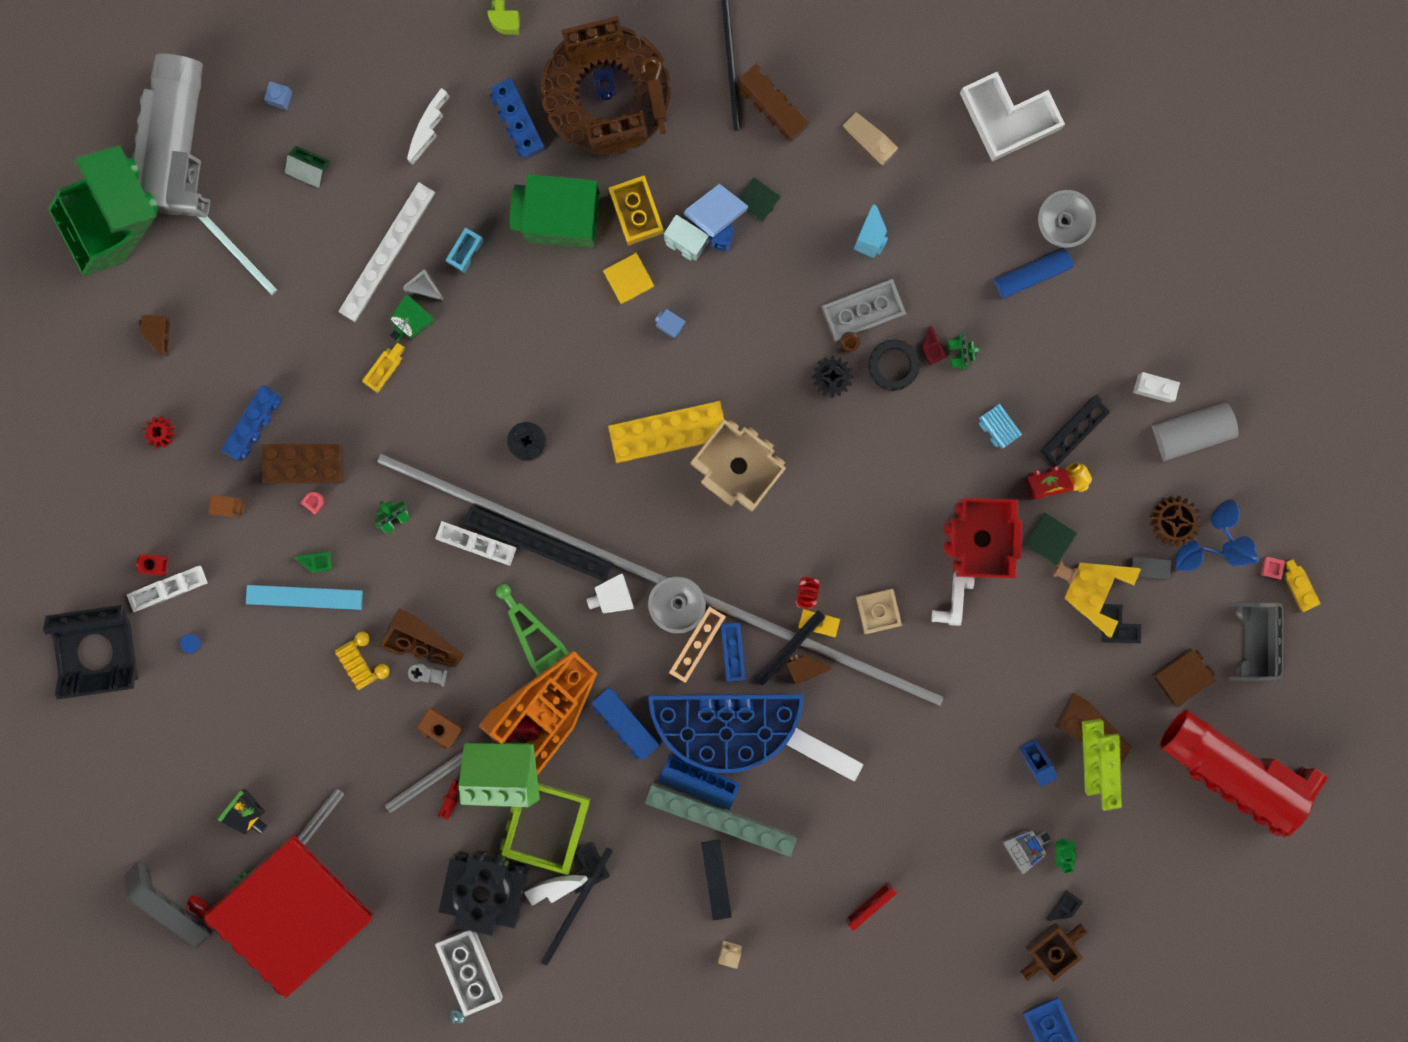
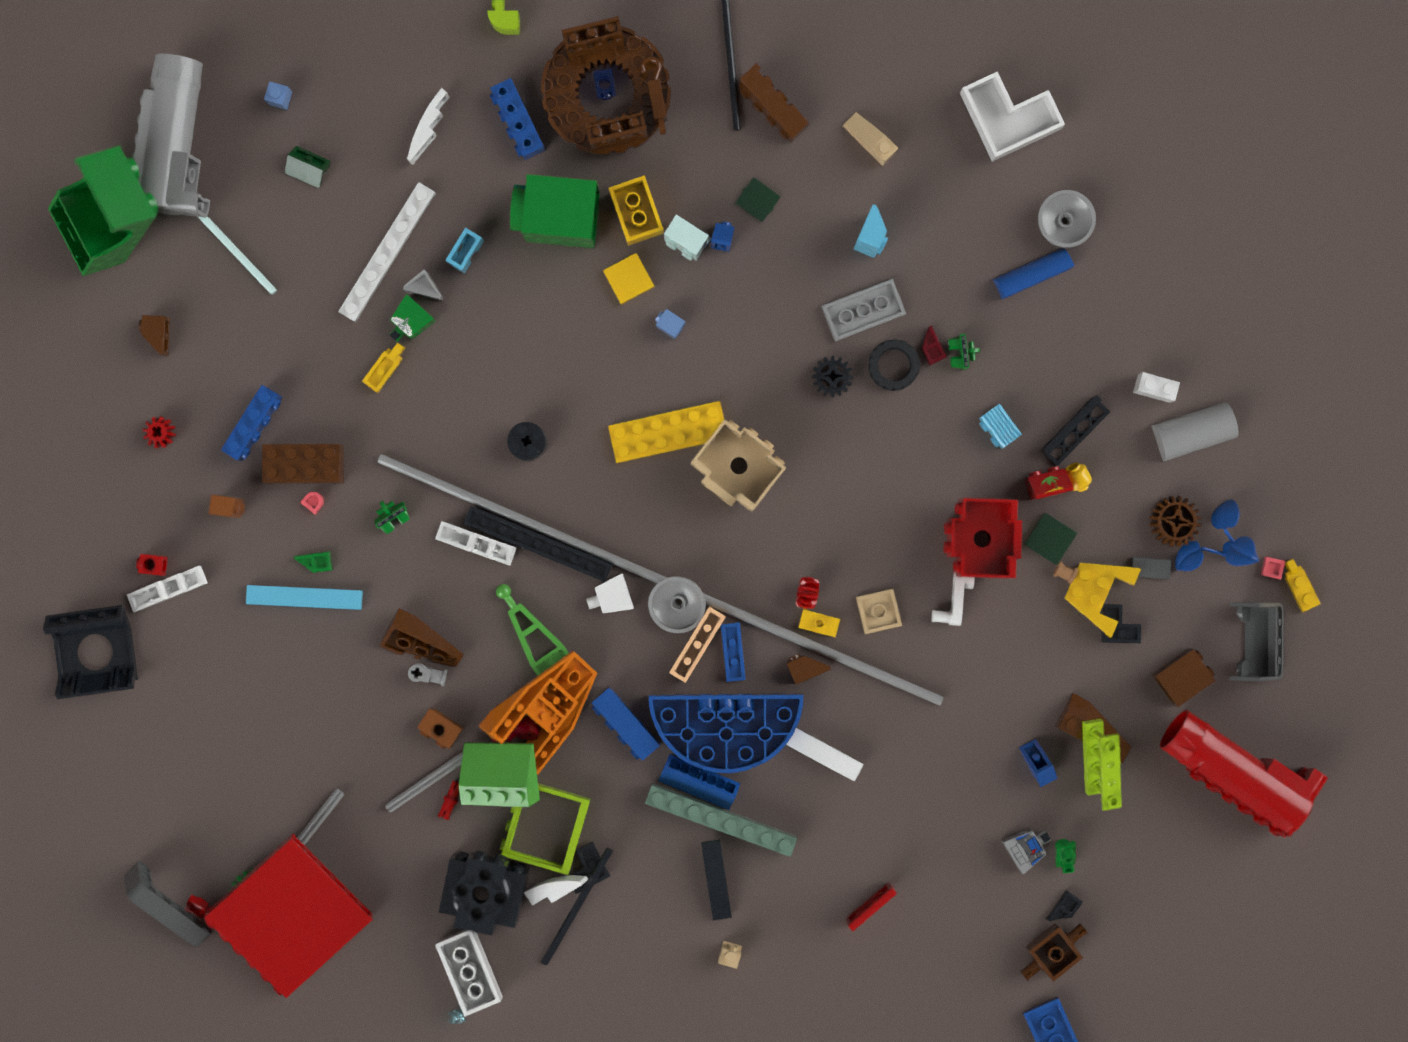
(190, 643): blue tile -> none
(244, 814): black torso -> none
(355, 663): yellow gear -> none
(715, 210): light blue tile -> none
(790, 647): black axle -> none
(849, 341): reddish brown tile -> none

